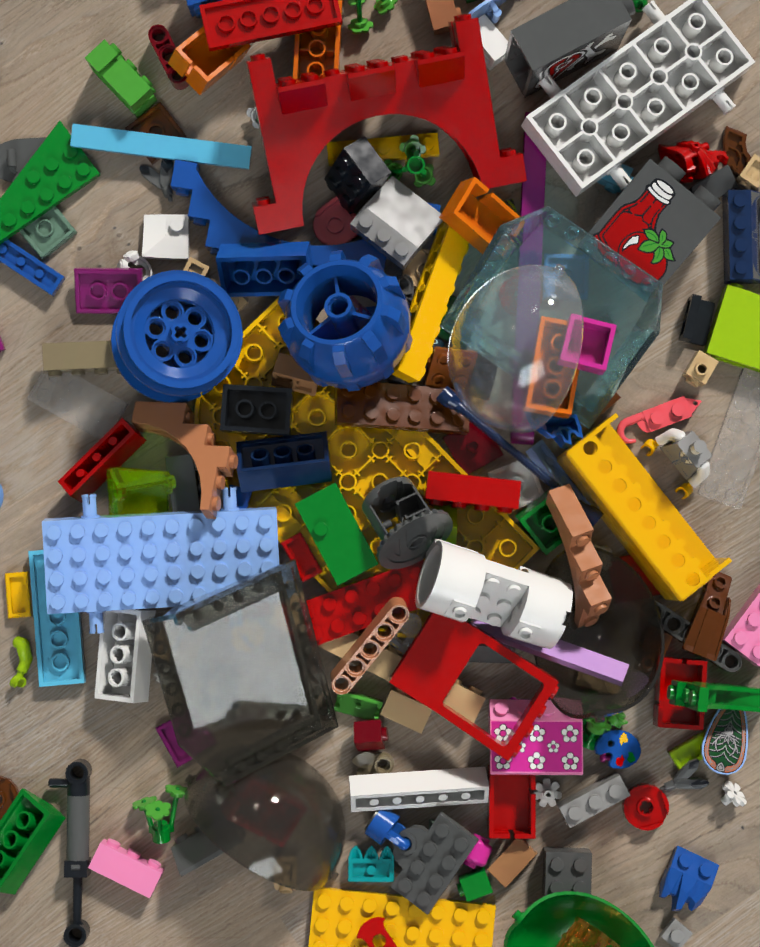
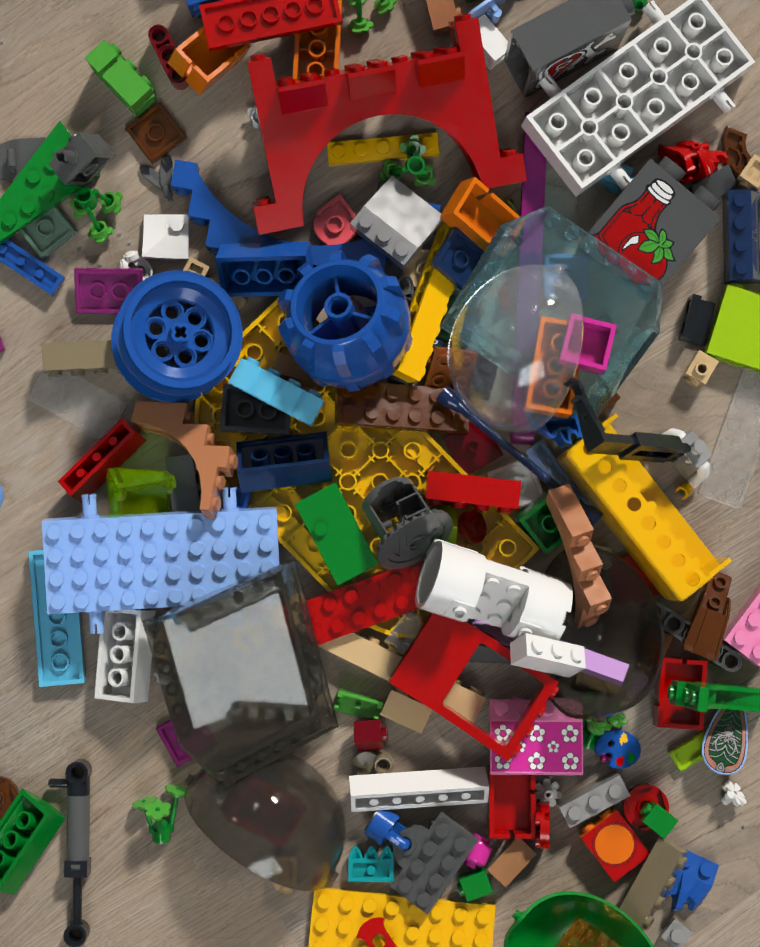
(18, 594): yellow tile -> none
(25, 657): lime arm -> none
(81, 158): none -> dark grey brick
(85, 203): none -> plant
(126, 867): bright pink brick -> none
(160, 146): medium azure tile -> none
(193, 851): dark grey slope -> none
(277, 392): none -> medium azure brick
(298, 549): red tile -> none
(357, 175): black brick -> none
(368, 656): nougat beam -> none
(457, 257): none -> dark blue plate
(472, 527): none -> clear red plate
(543, 825): none -> red plate
(547, 655): none -> white brick
(566, 870): dark grey brick -> none
(613, 843): none -> panel
(633, 447): none -> black hinge
(653, 881): none -> dark tan brick
(657, 818): none -> green brick
(659, 416): coral plate -> none
(683, 780): dark grey piece -> none

